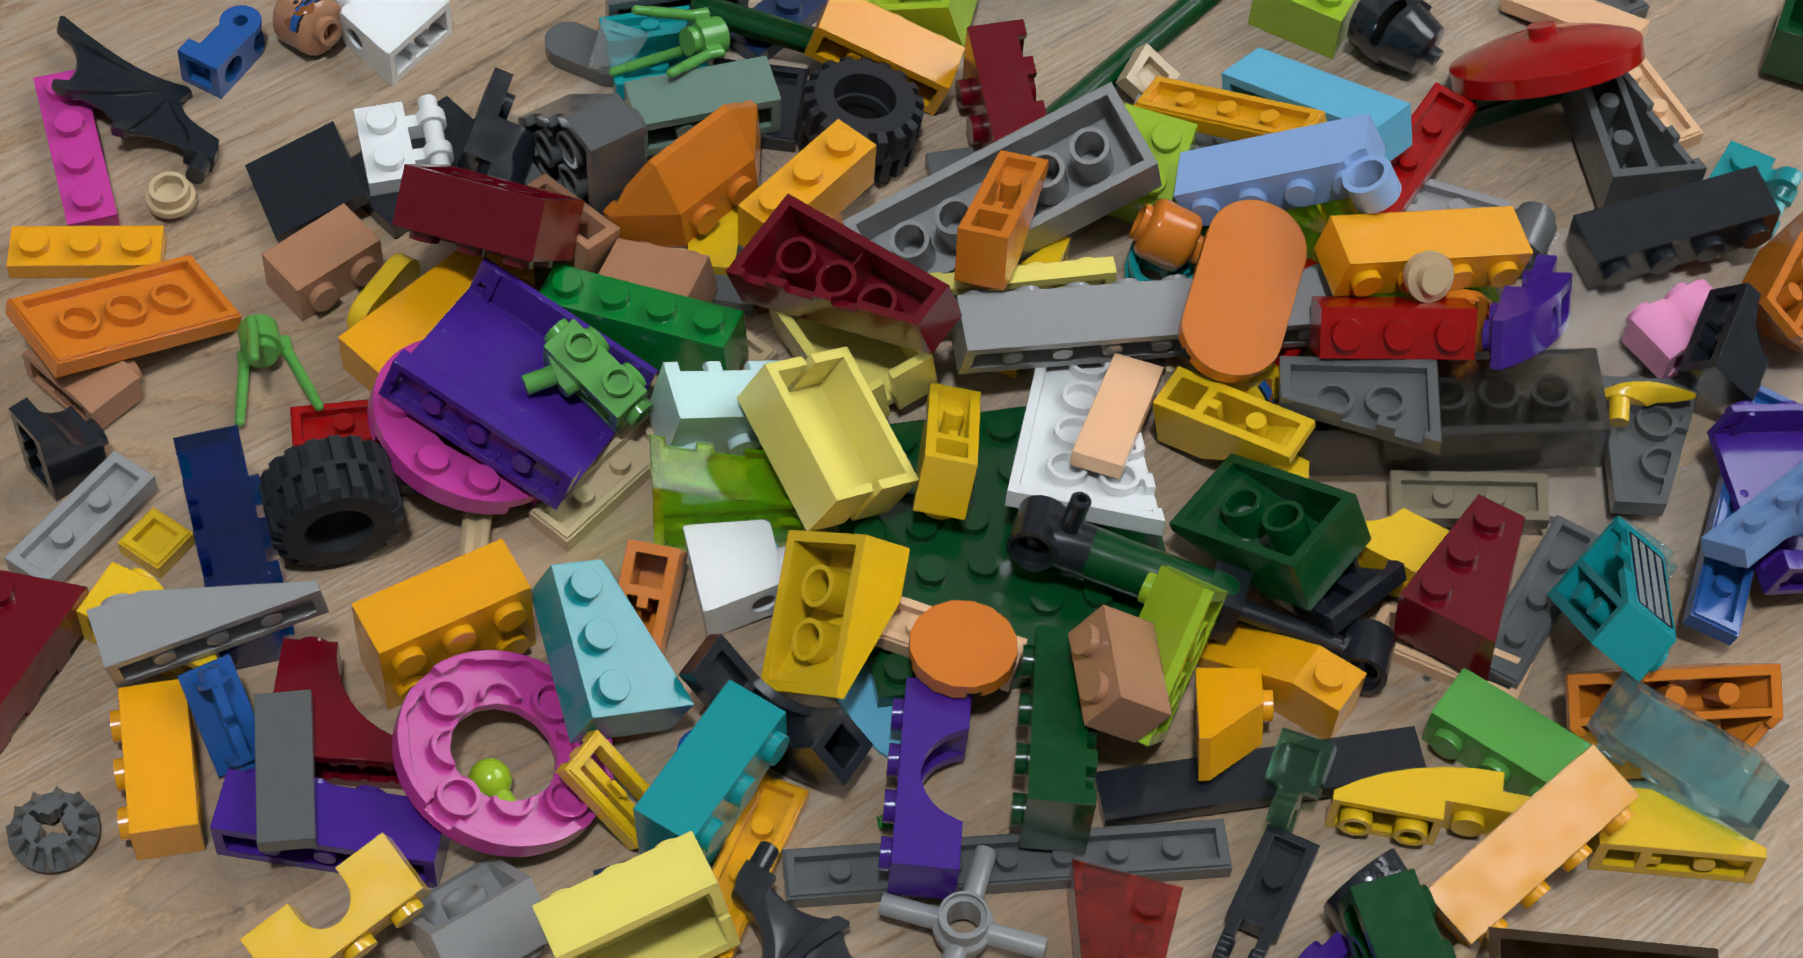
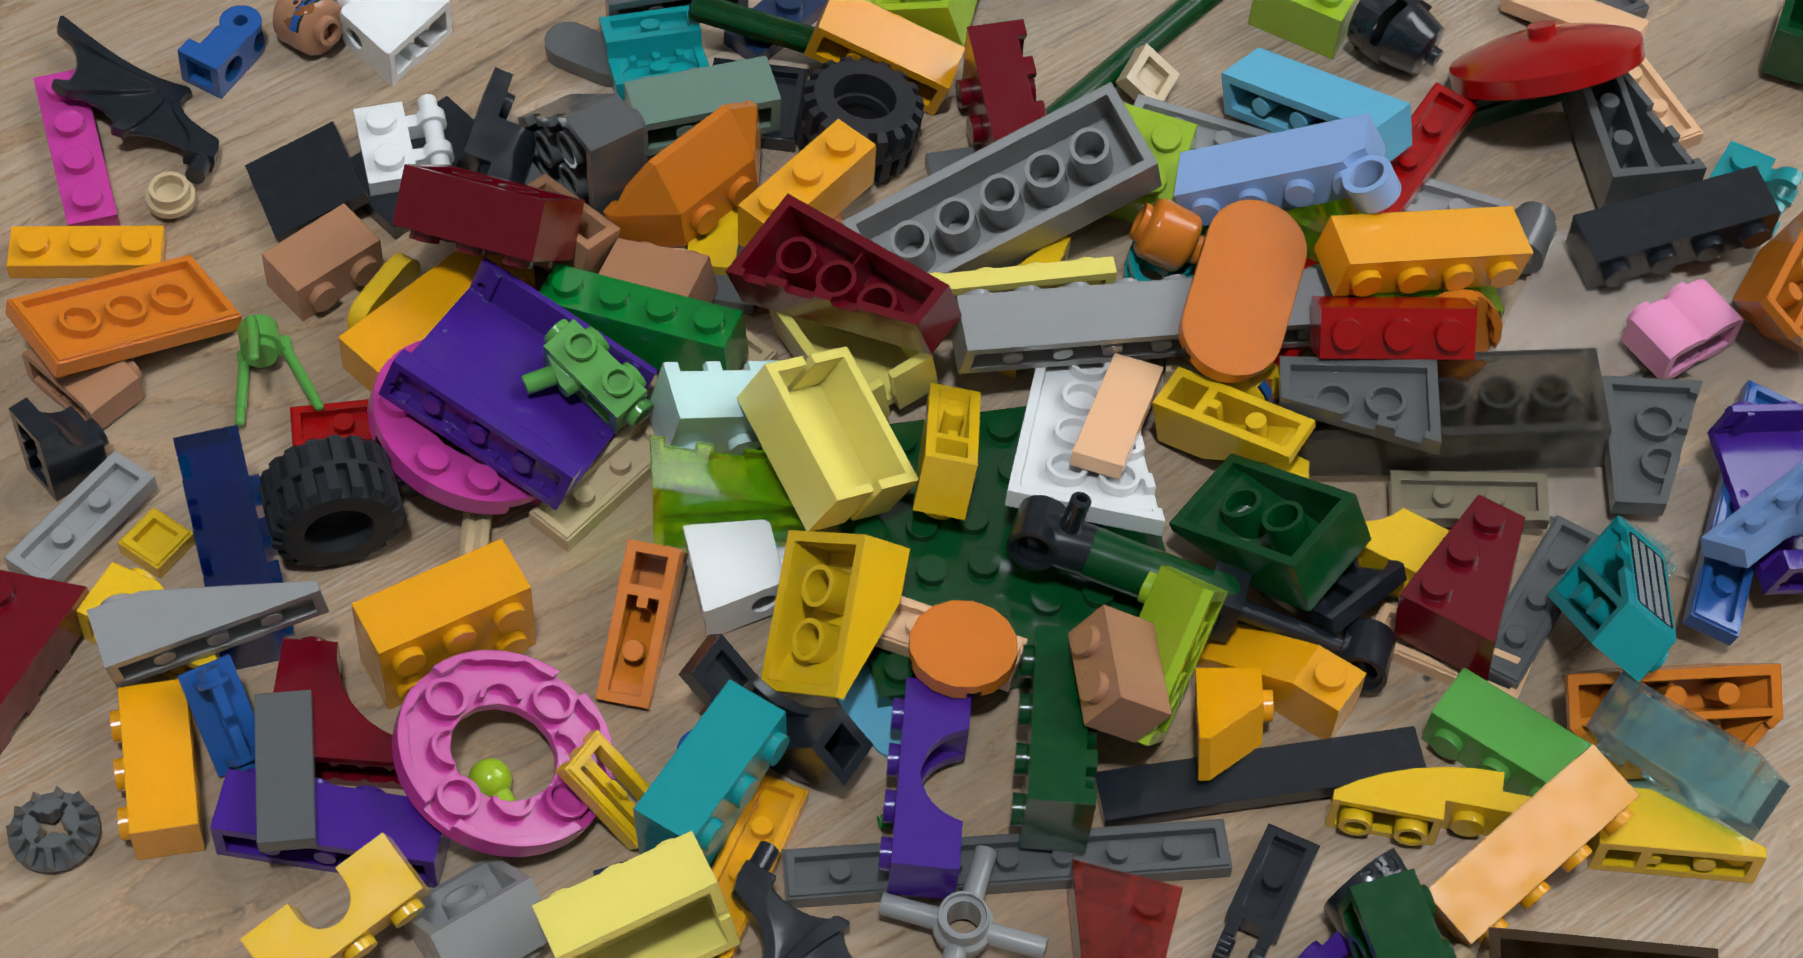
(603, 655): wedge -> none
(616, 45): clear tile -> none
(702, 38): bright green plant -> none
(999, 220): orange slope -> none
(1223, 111): light orange tile -> none
(1298, 770): clear green plate -> none
(1428, 276): tan plate -> none
(1528, 316): dark purple slope -> none
(1640, 393): yellow bar -> none
(1724, 349): black arch -> none

